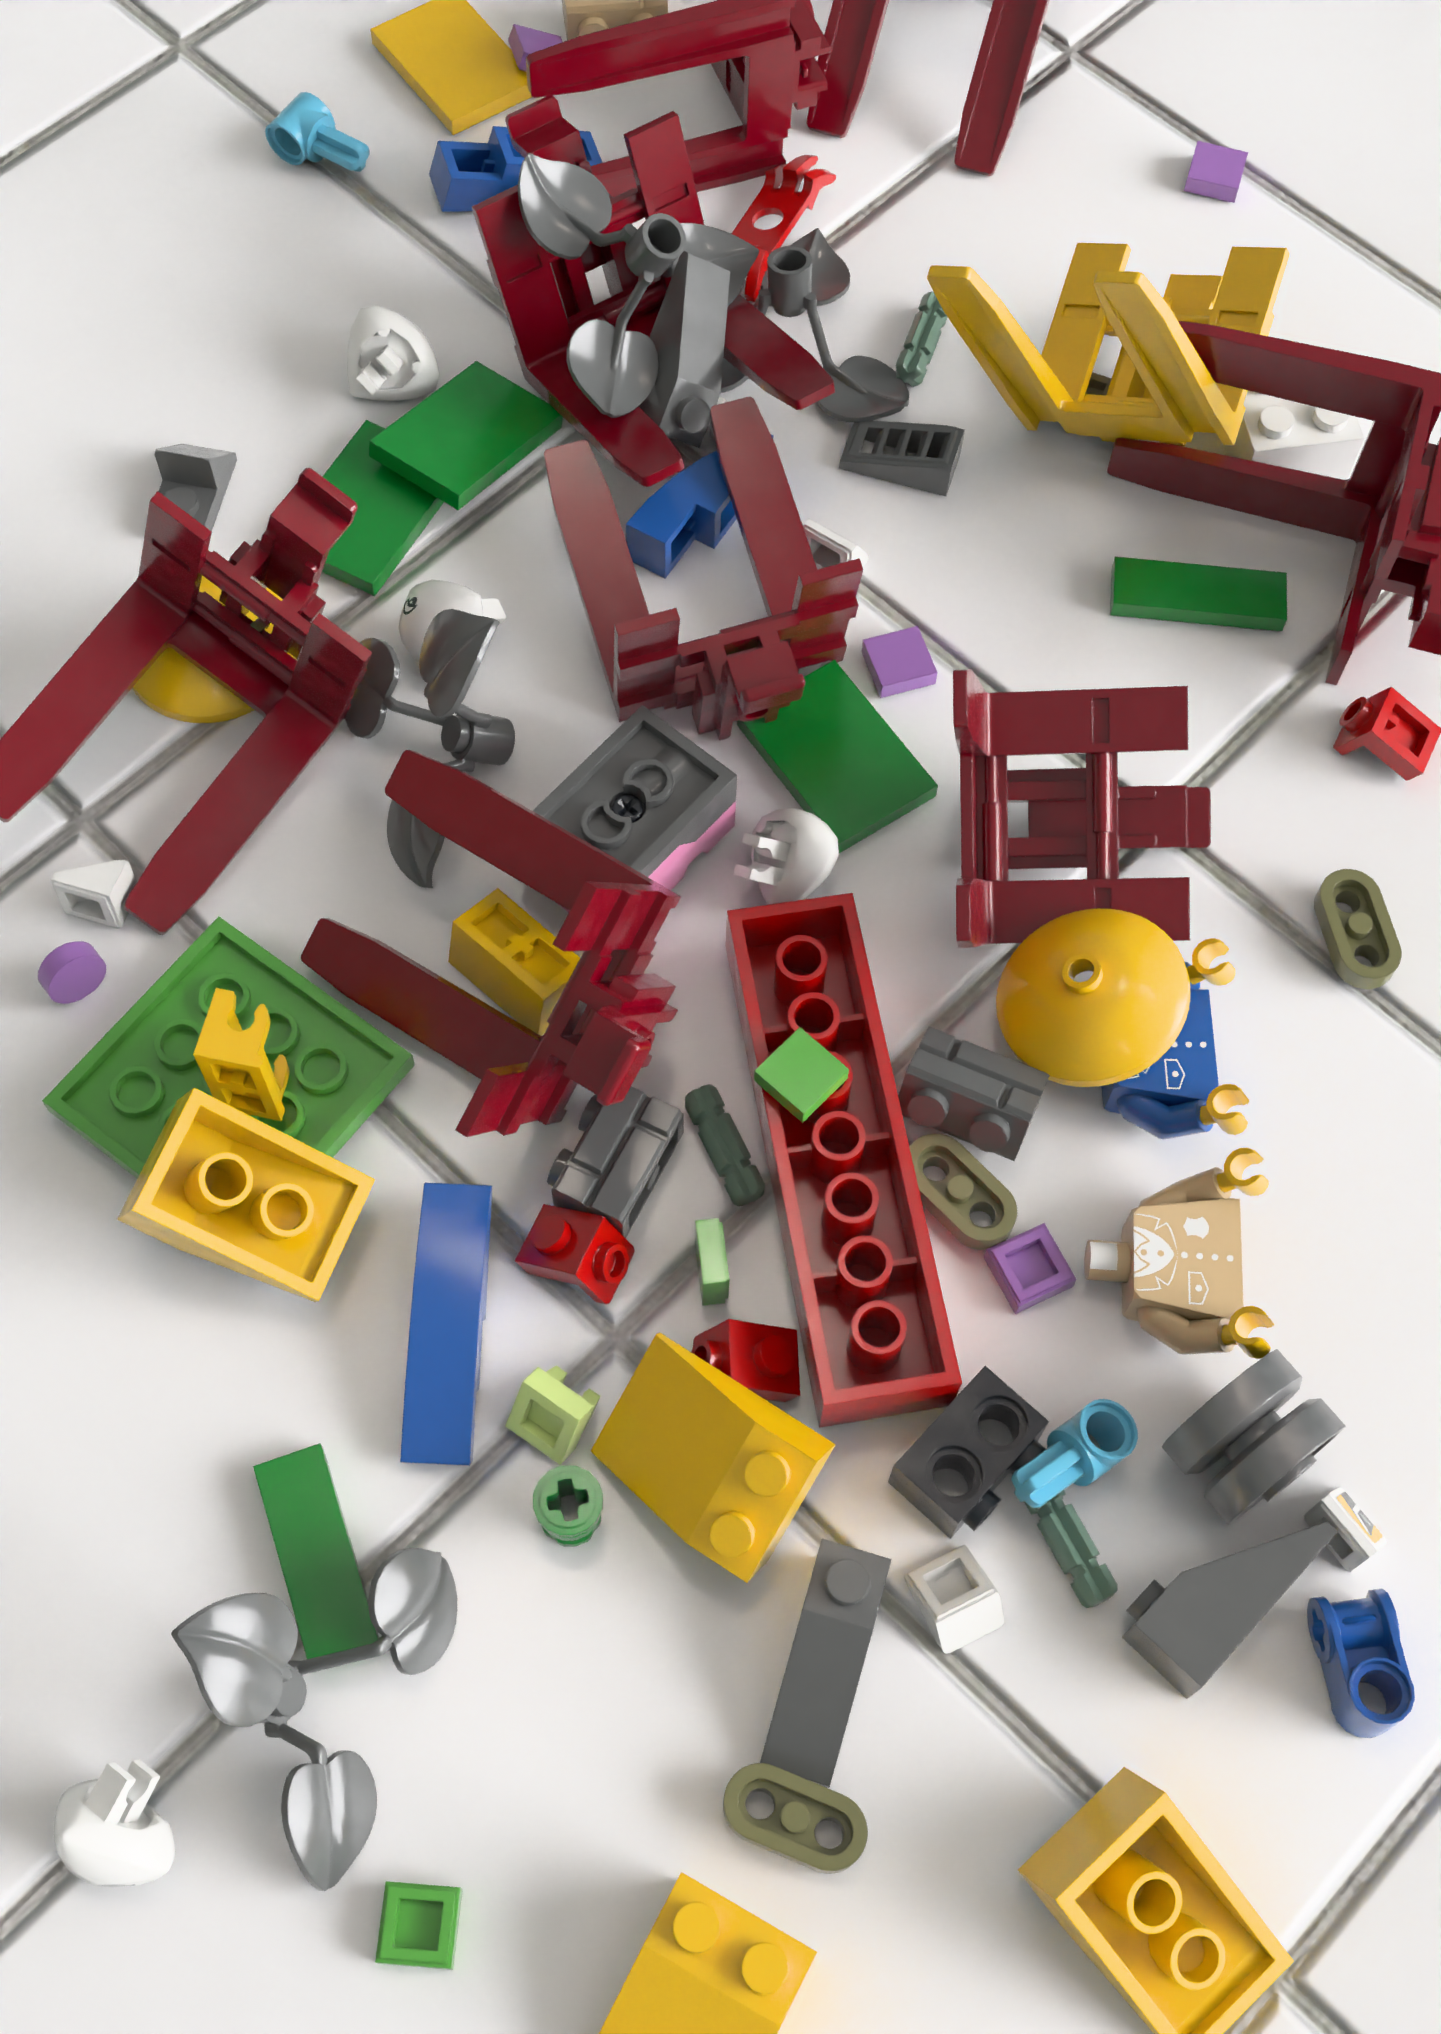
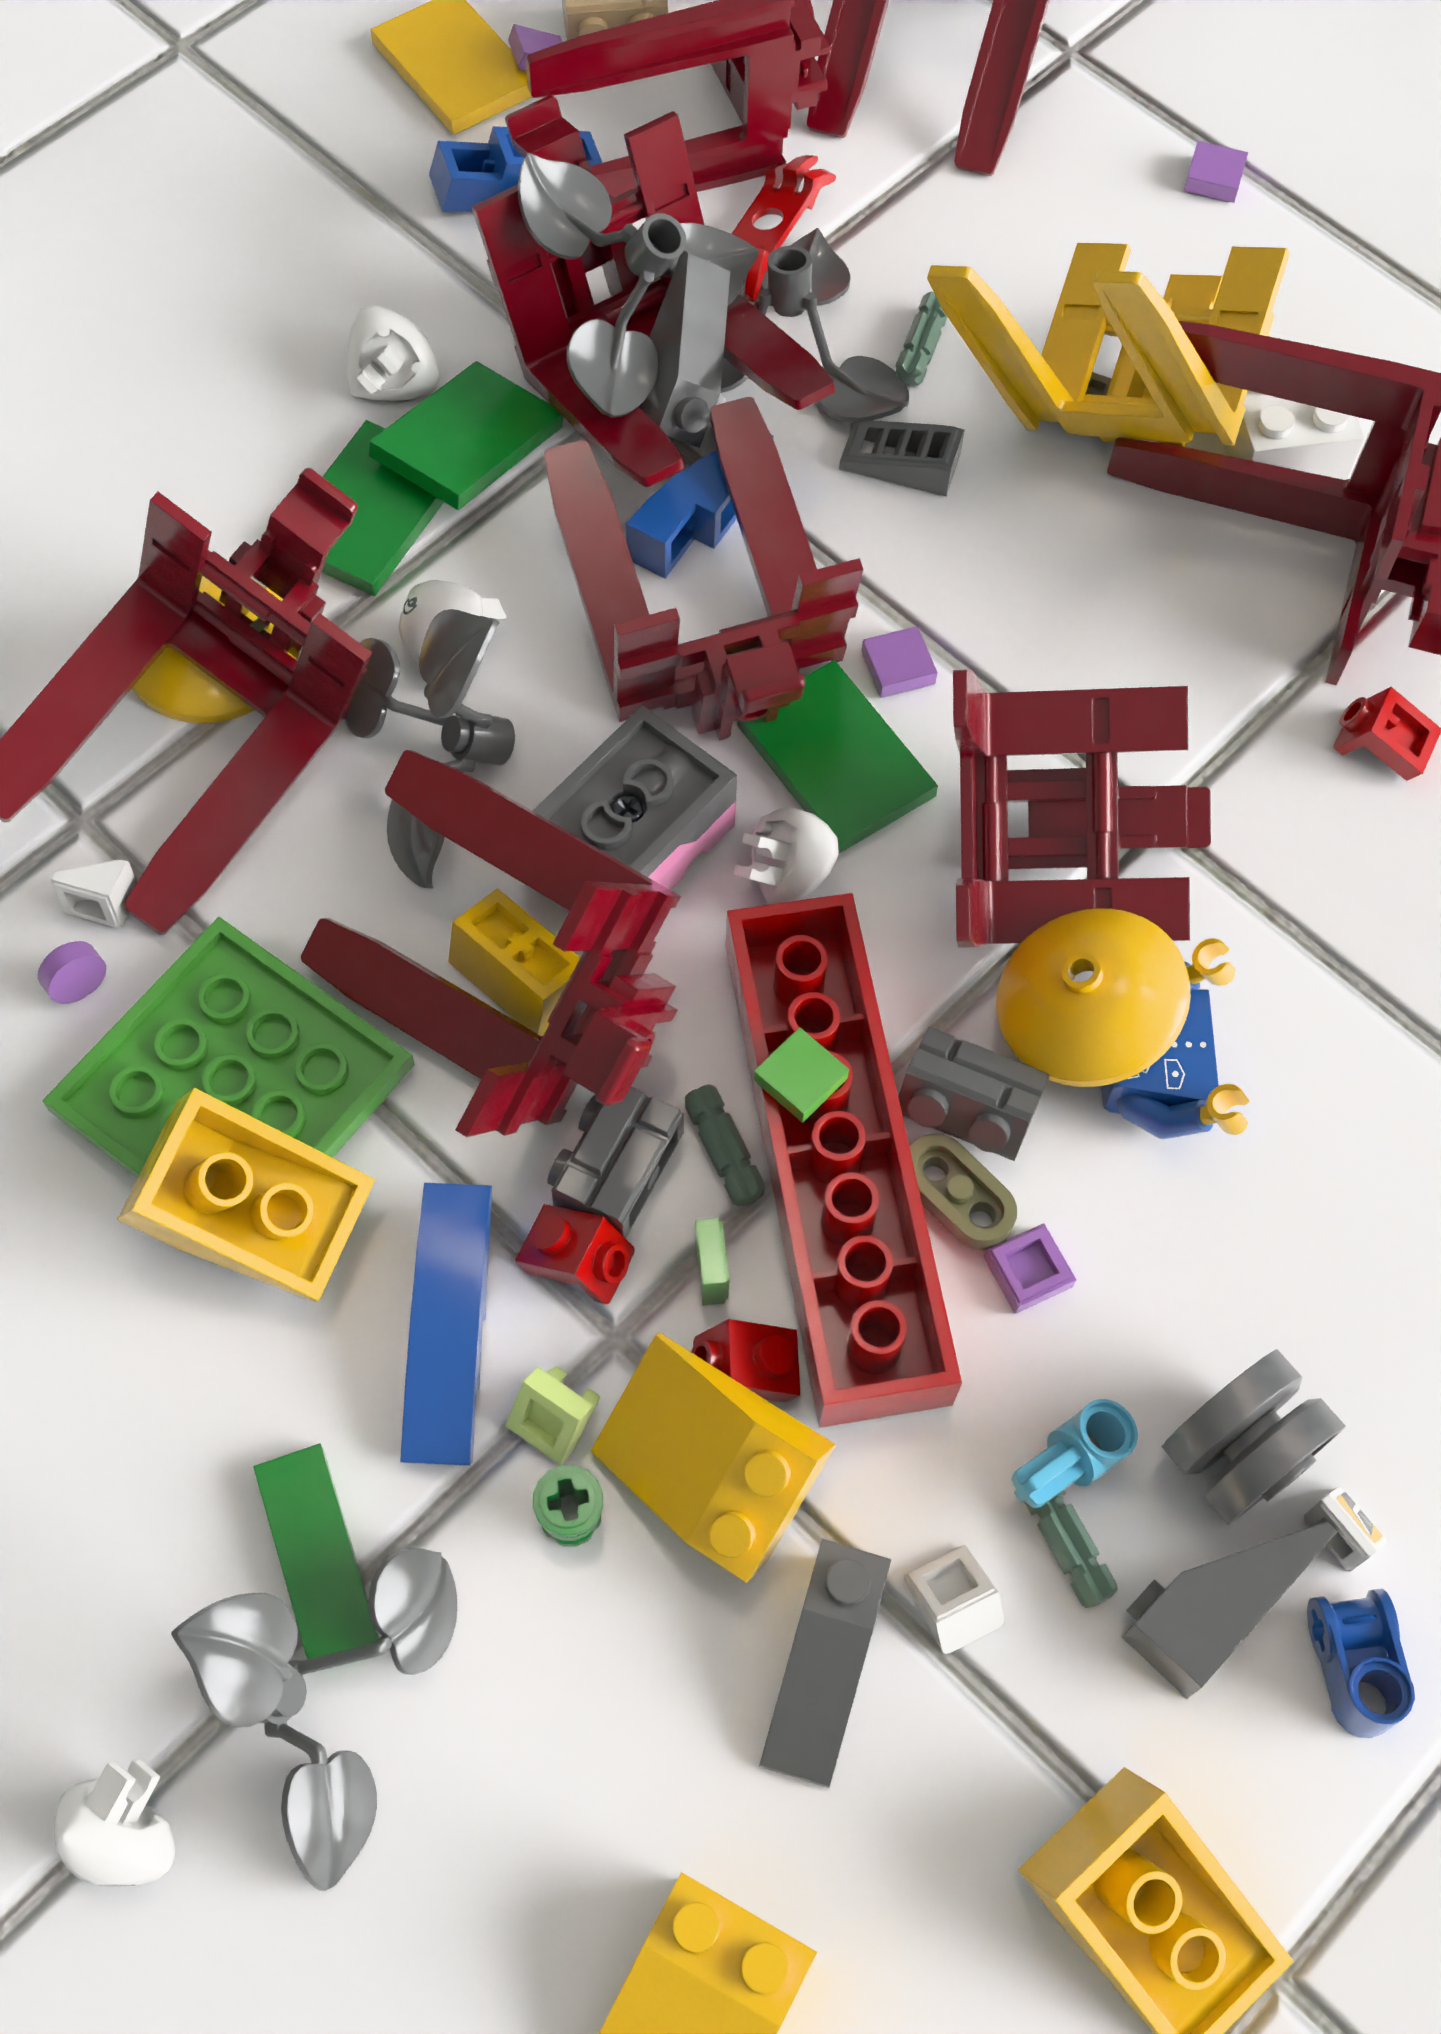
(195, 479): dark grey slope -> none
(236, 1060): yellow hinge -> none
(308, 132): medium azure axle -> none
(419, 1925): bright green tile -> none
(797, 1811): olive plate -> none
(829, 547): white slope -> none
(957, 1444): black brick -> none
(1185, 1263): tan torso -> none
(1198, 594): green tile -> none
(1361, 933): olive plate -> none

